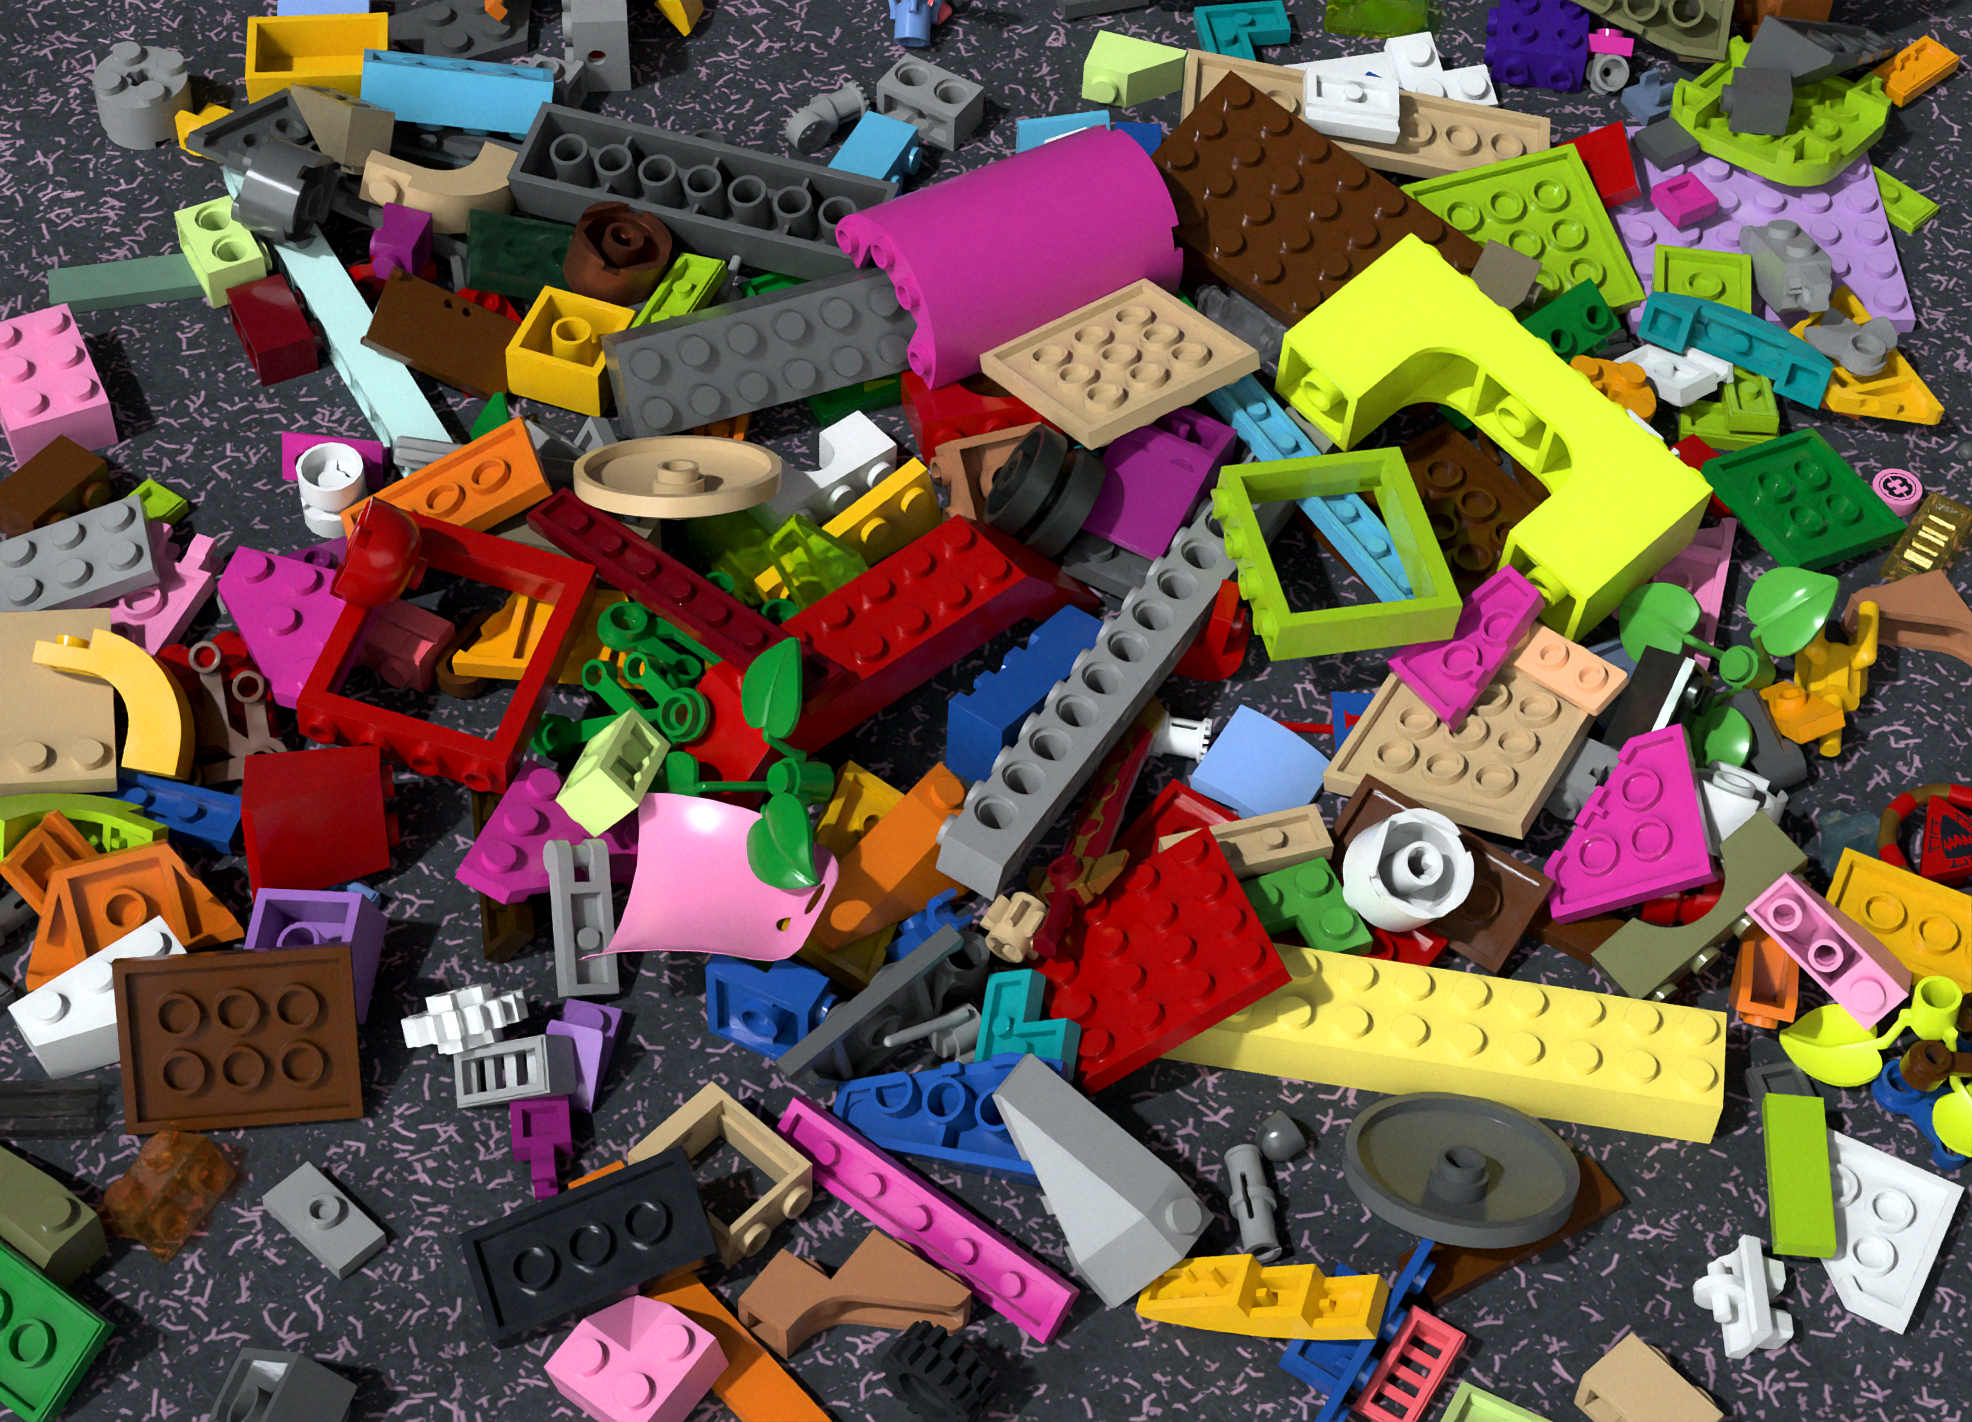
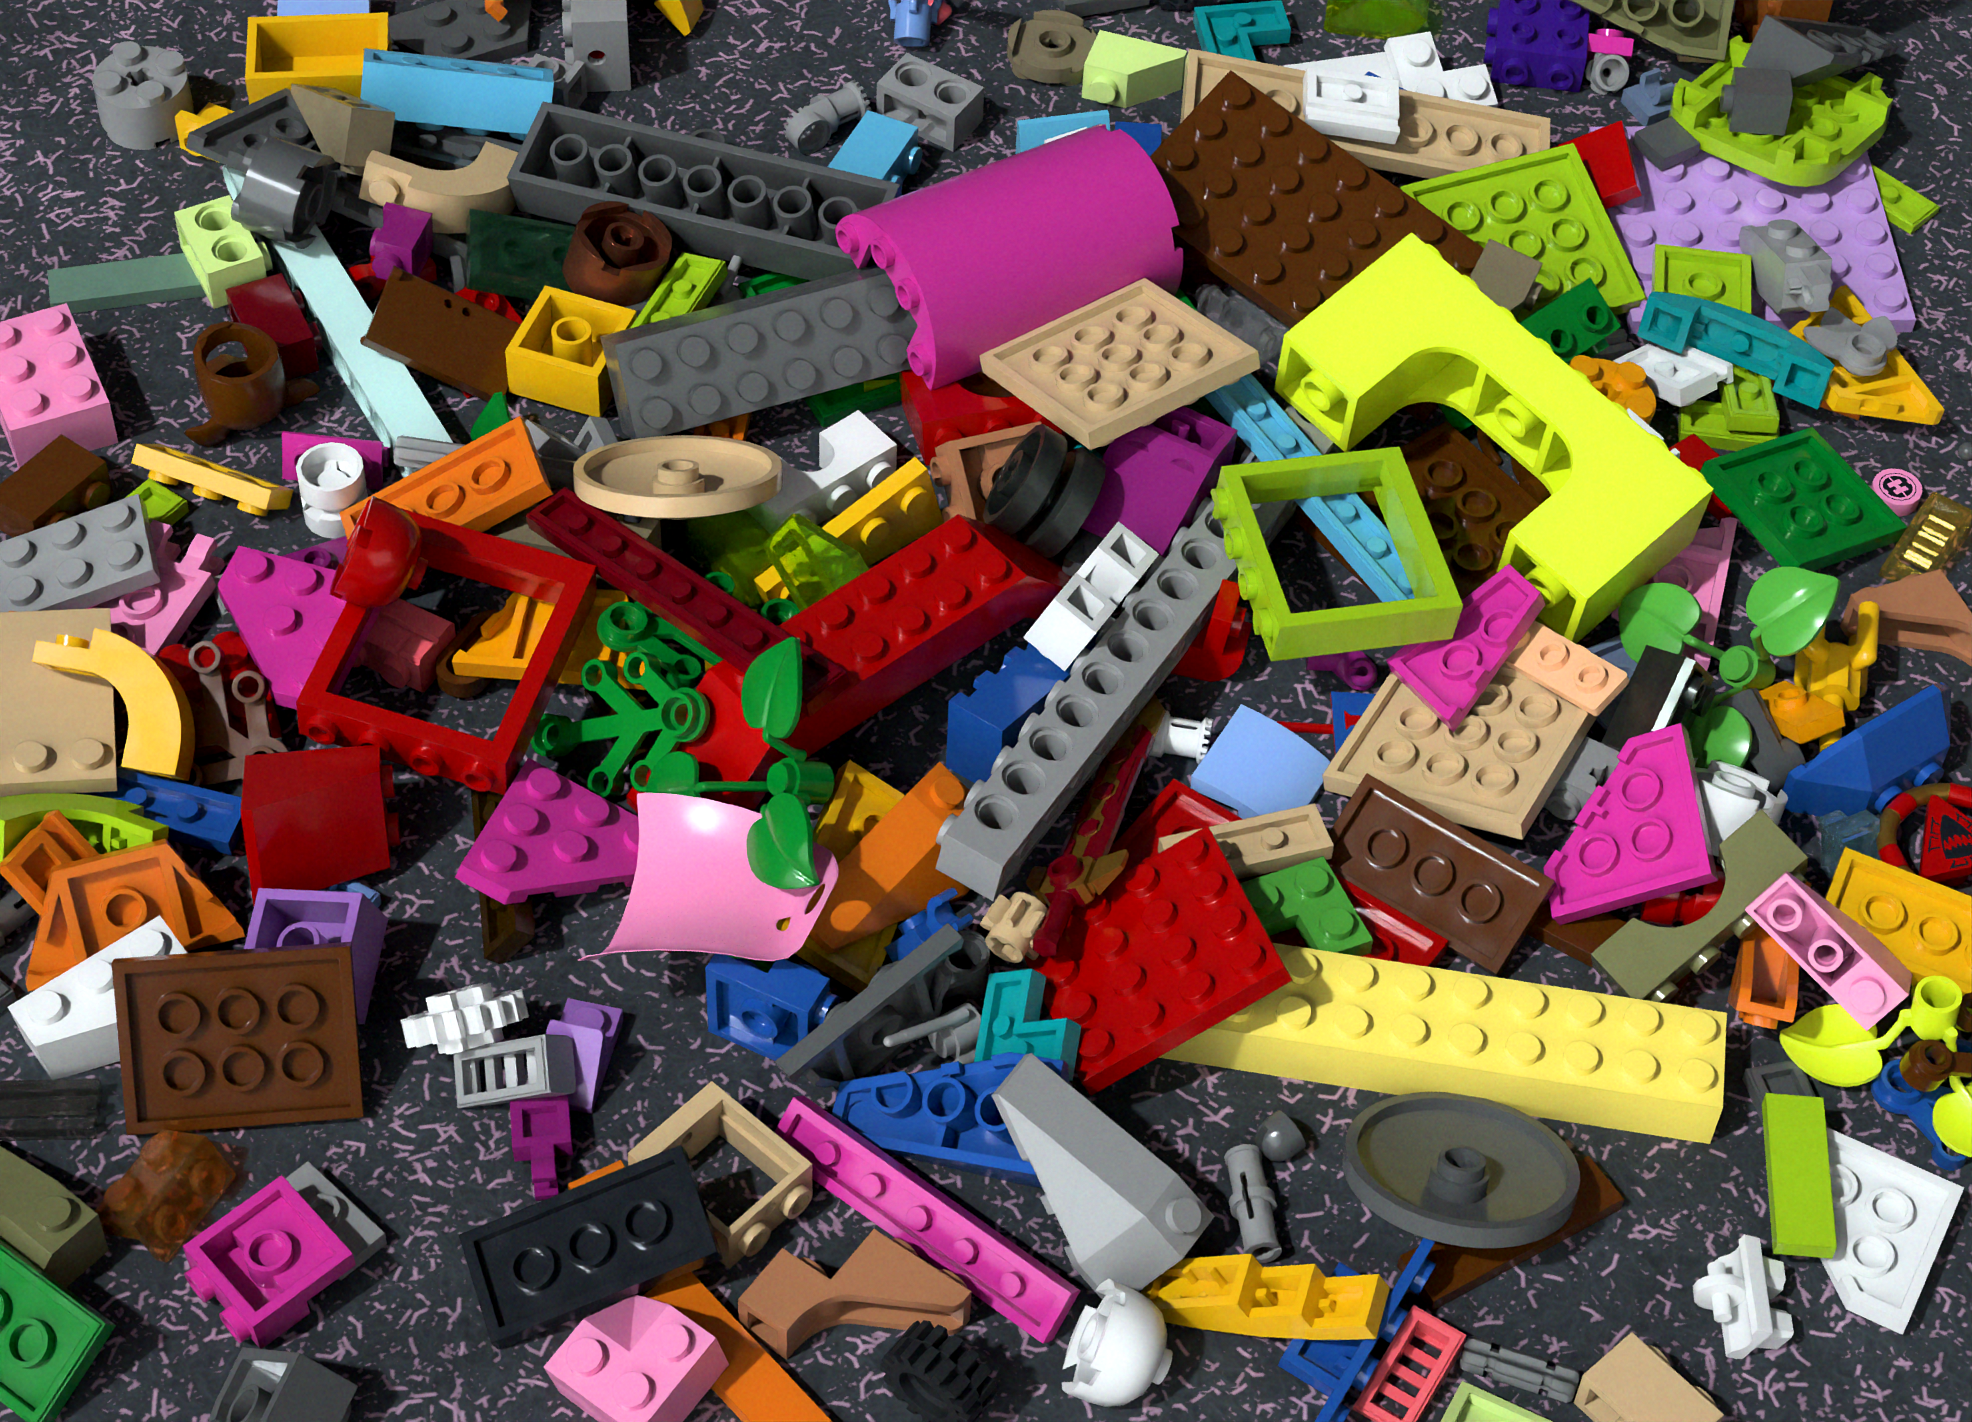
(211, 479): none -> yellow plate
(245, 389): none -> reddish brown piece
(266, 1262): none -> dark pink plate
(581, 917): light grey plate -> none
(613, 773): yellowish green brick -> none
(1034, 60): none -> dark tan plate
(1091, 596): none -> white arch
(1117, 1348): none -> white cylinder
(1351, 667): none -> magenta arm
(1407, 870): white brick -> none
(1519, 1369): none -> dark grey axle
(1684, 199): dark pink plate -> none
(1877, 759): none -> blue wedge
(1915, 70): light orange plate -> none

